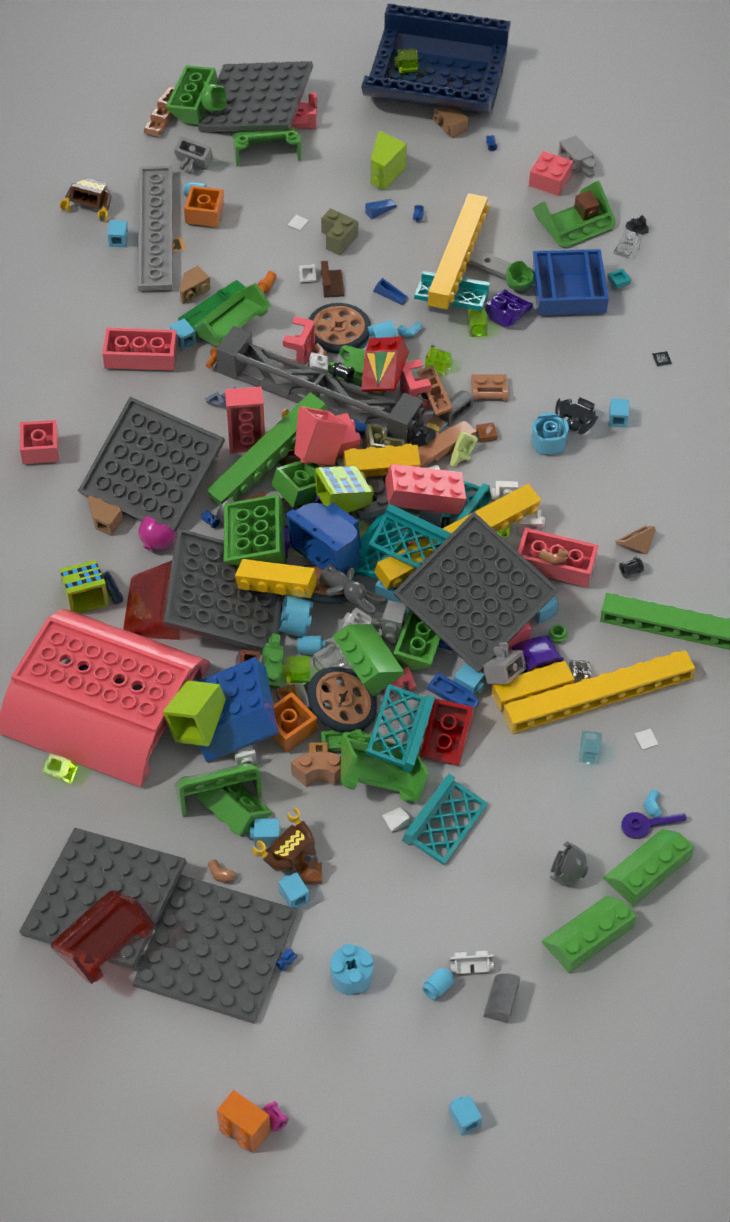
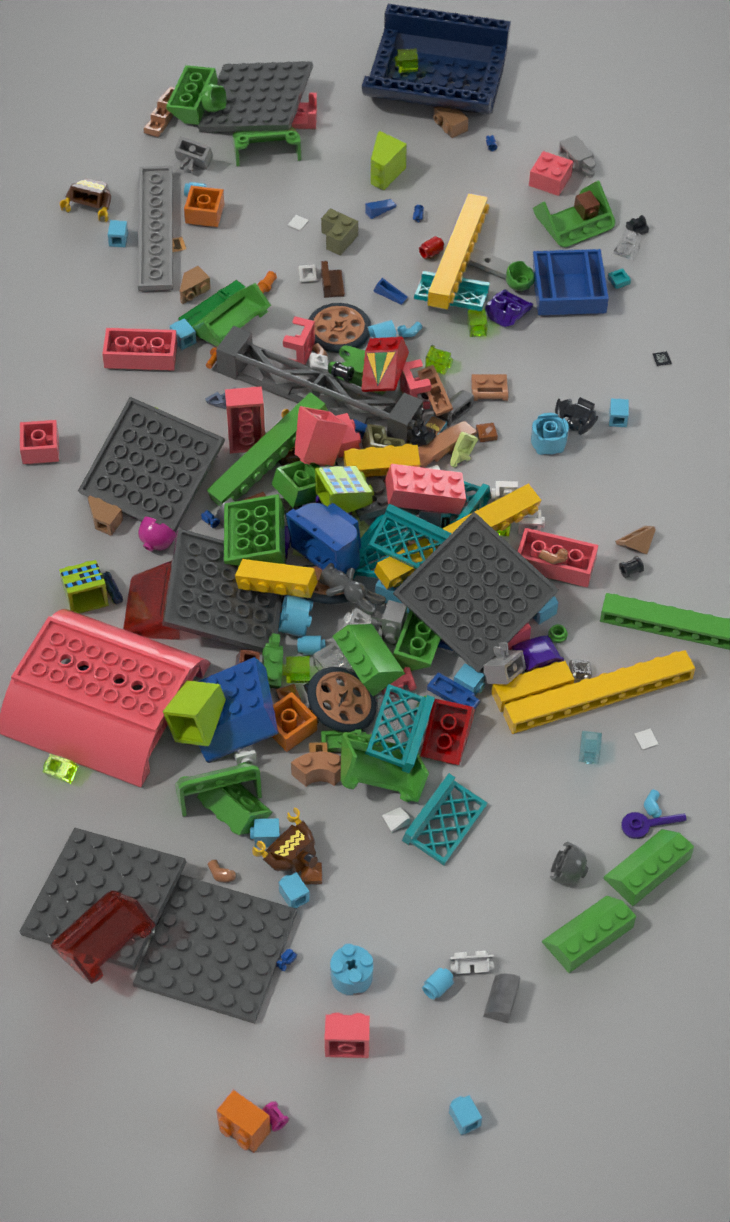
(347, 1035): none -> coral brick
(431, 247): none -> red brick

